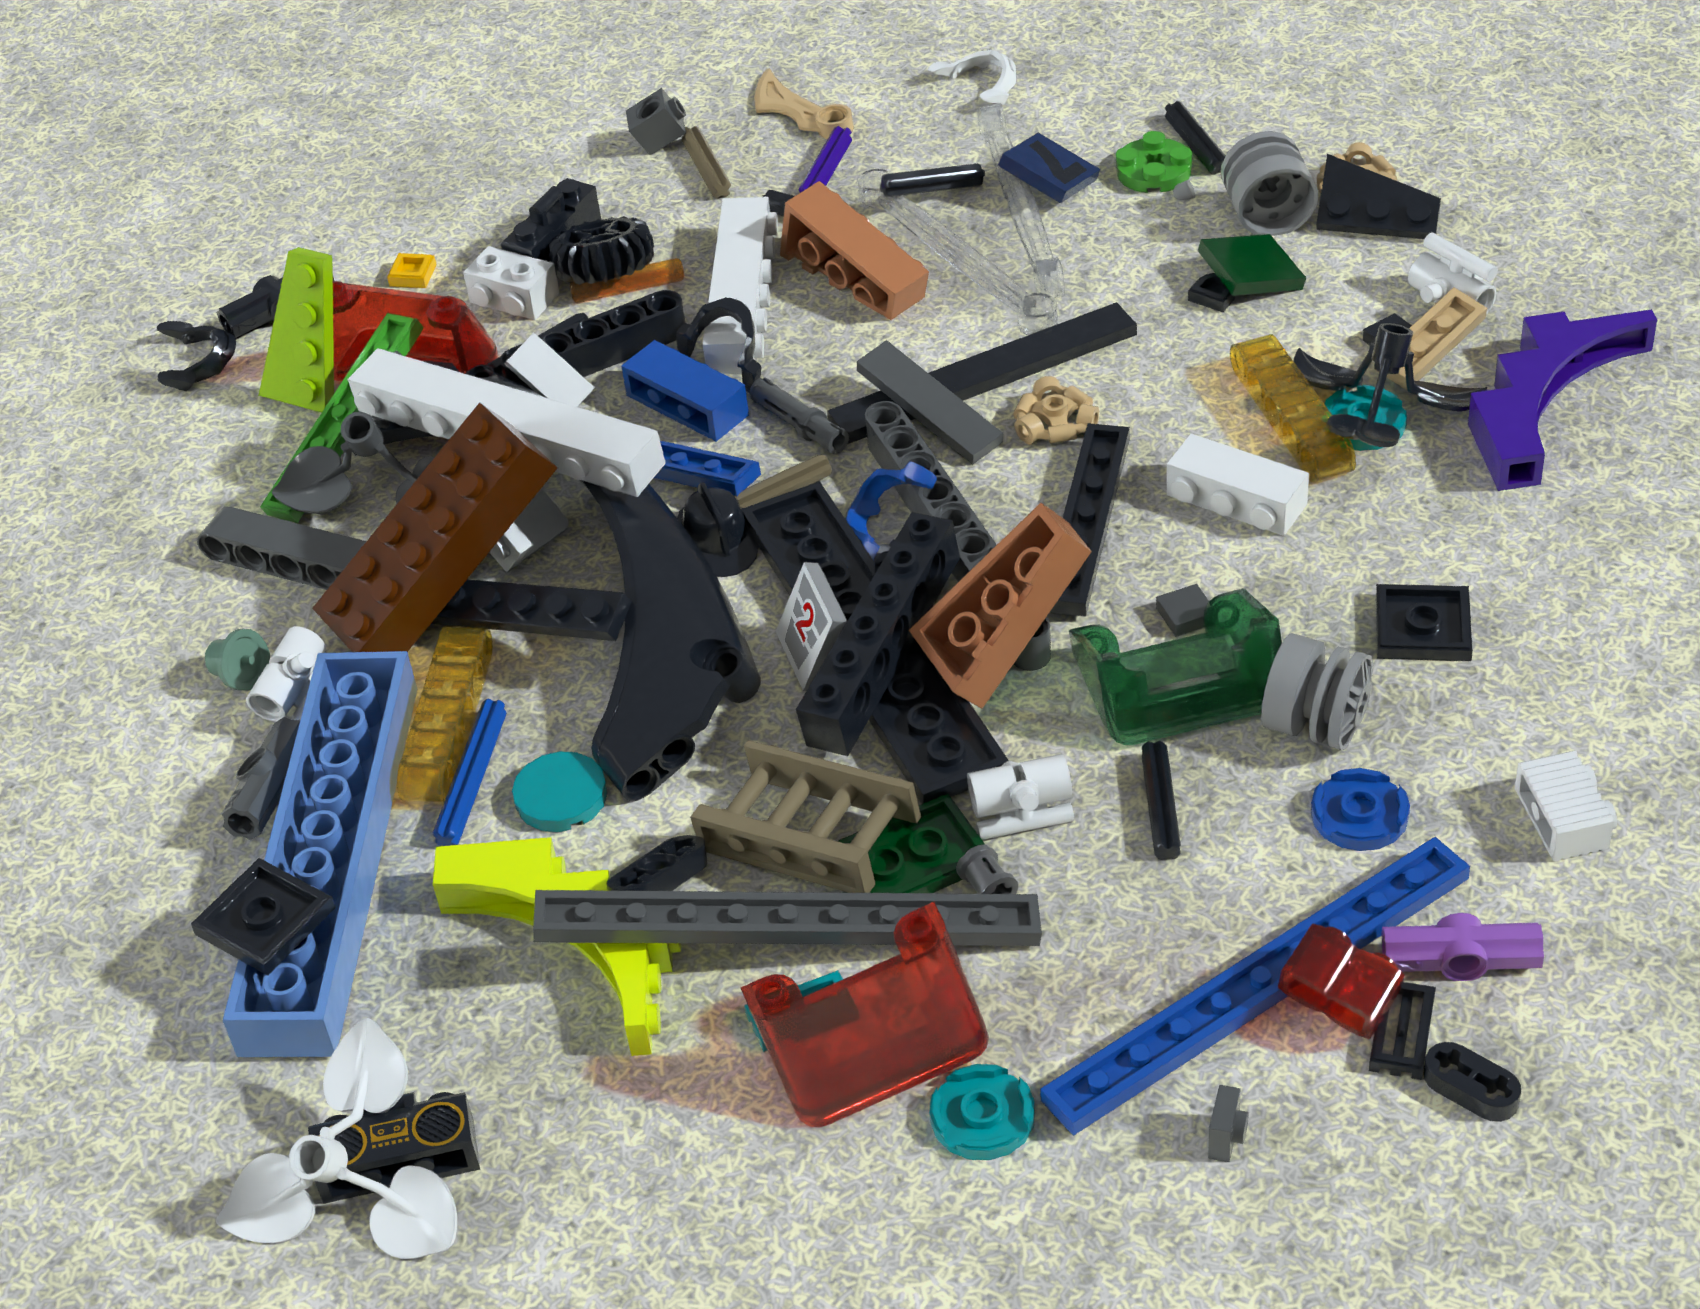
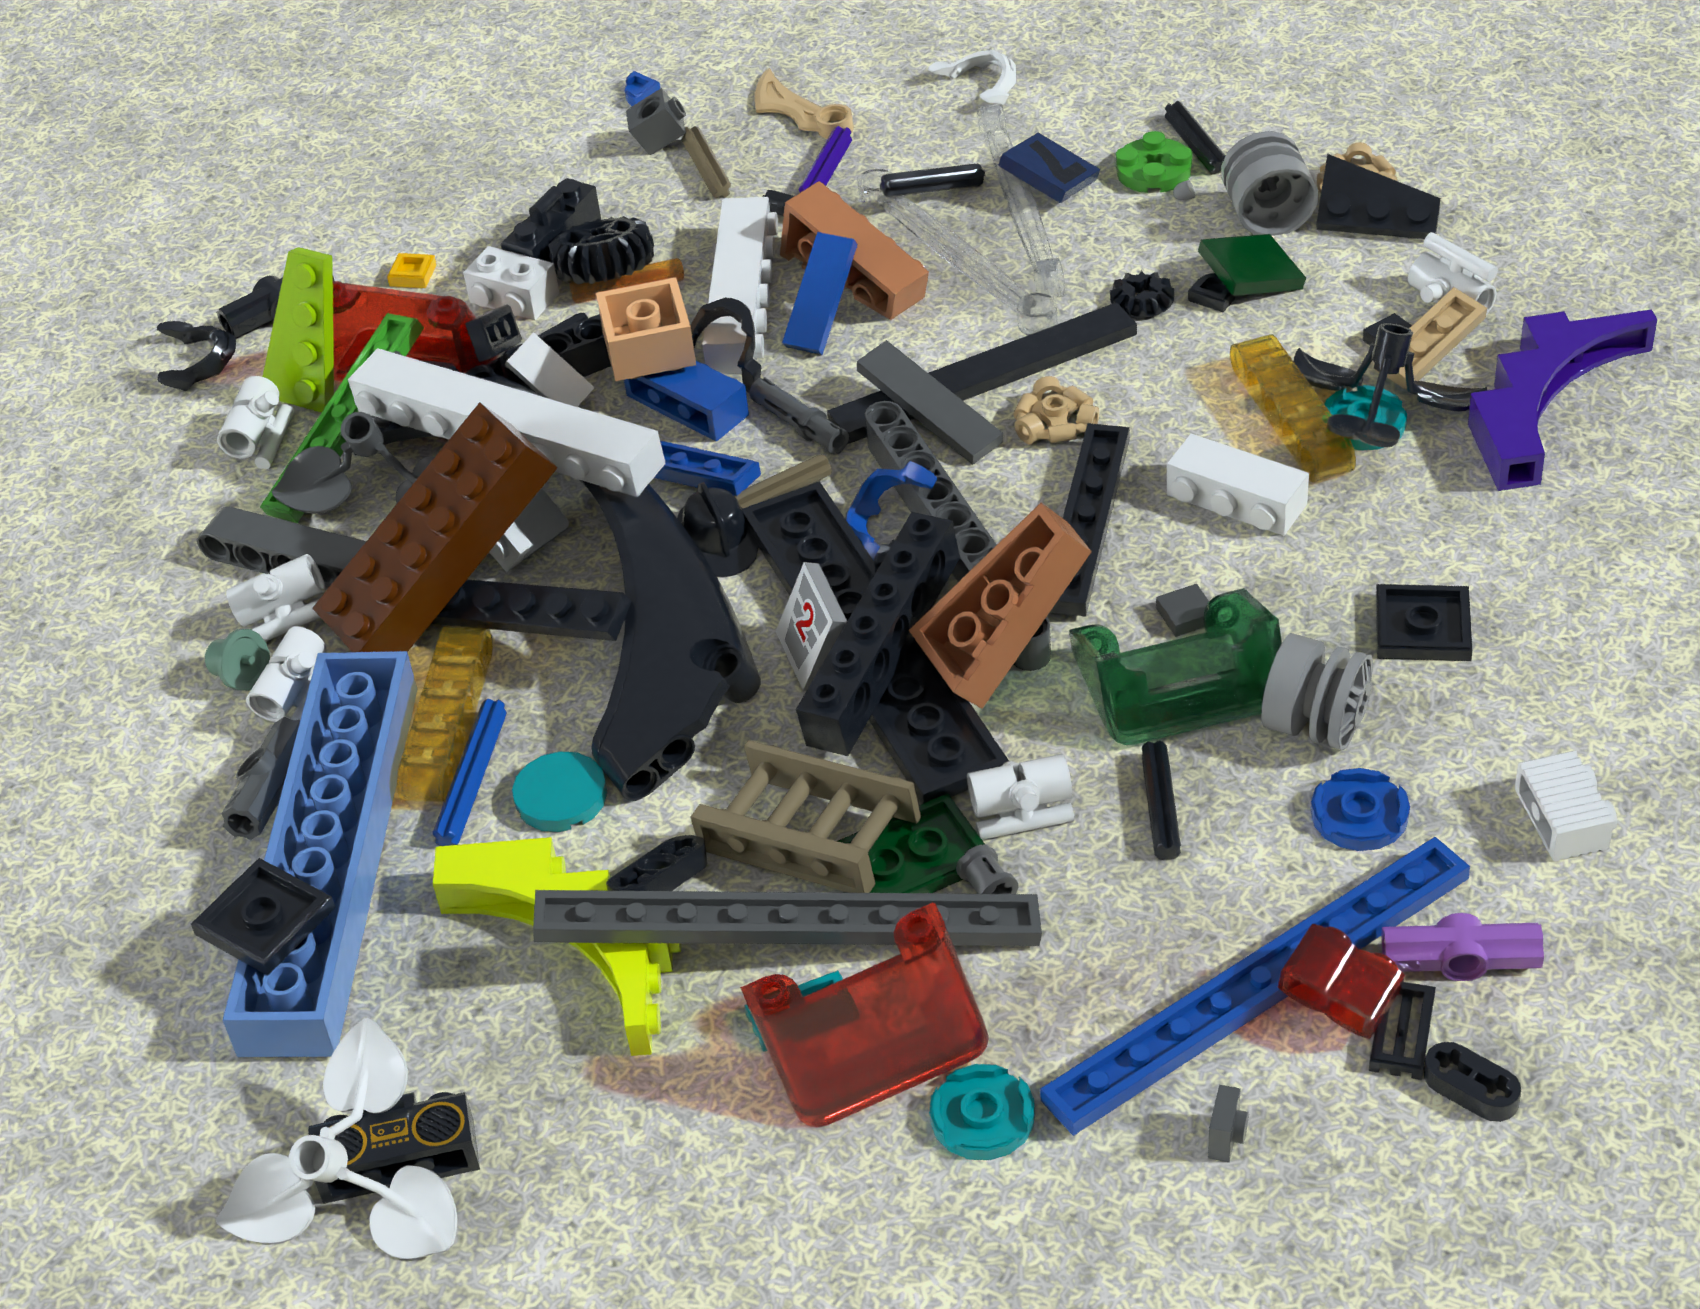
(252, 422): none -> white pin
(278, 597): none -> white pin
(493, 332): none -> black tile
(639, 87): none -> blue tile
(646, 329): none -> light nougat brick
(820, 293): none -> blue tile
(1147, 303): none -> black gear

